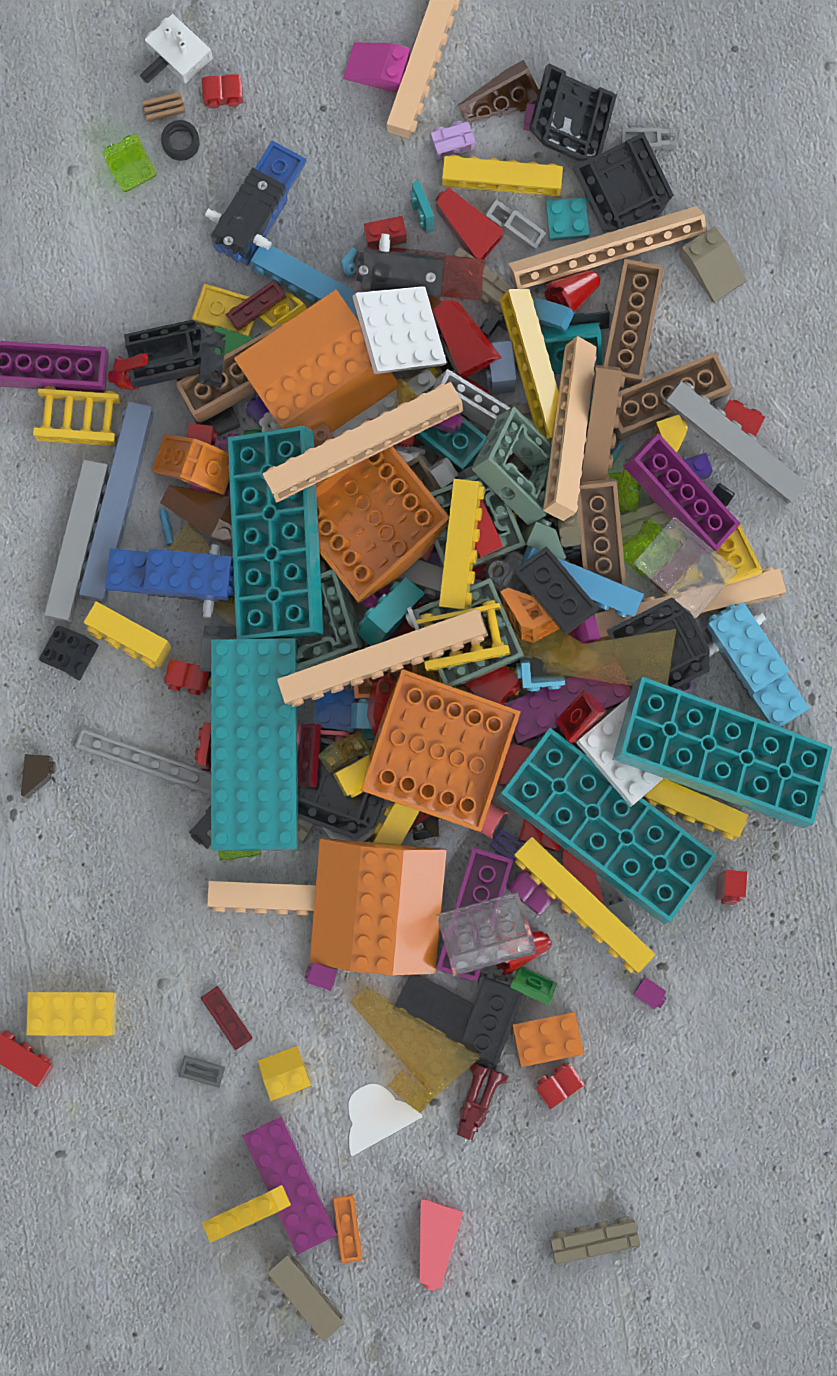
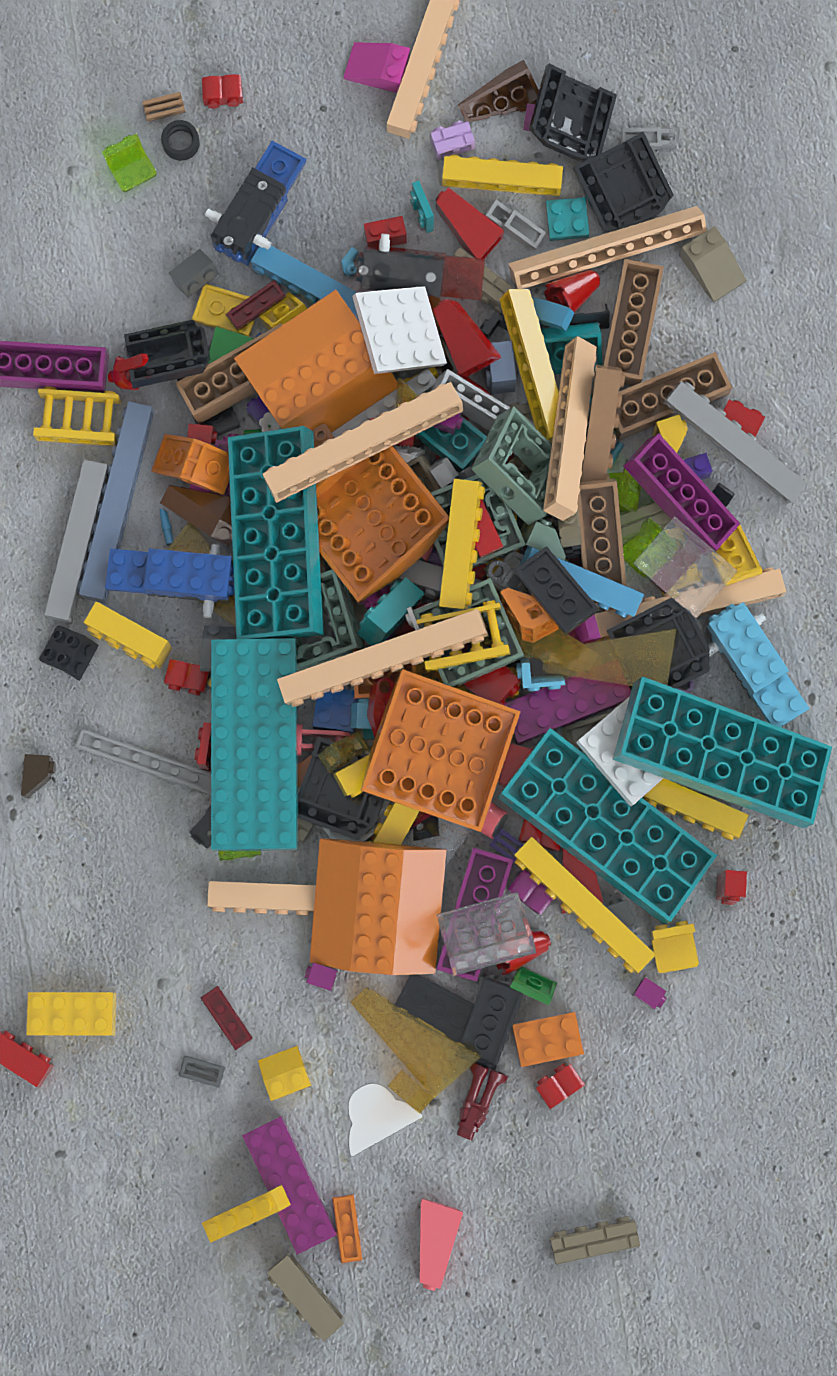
(176, 49): white piece -> none
(193, 273): none -> dark grey brick
(210, 360): black piece -> none
(309, 754): dark red tile -> none
(580, 716): red slope -> none
(674, 947): none -> yellow bracket

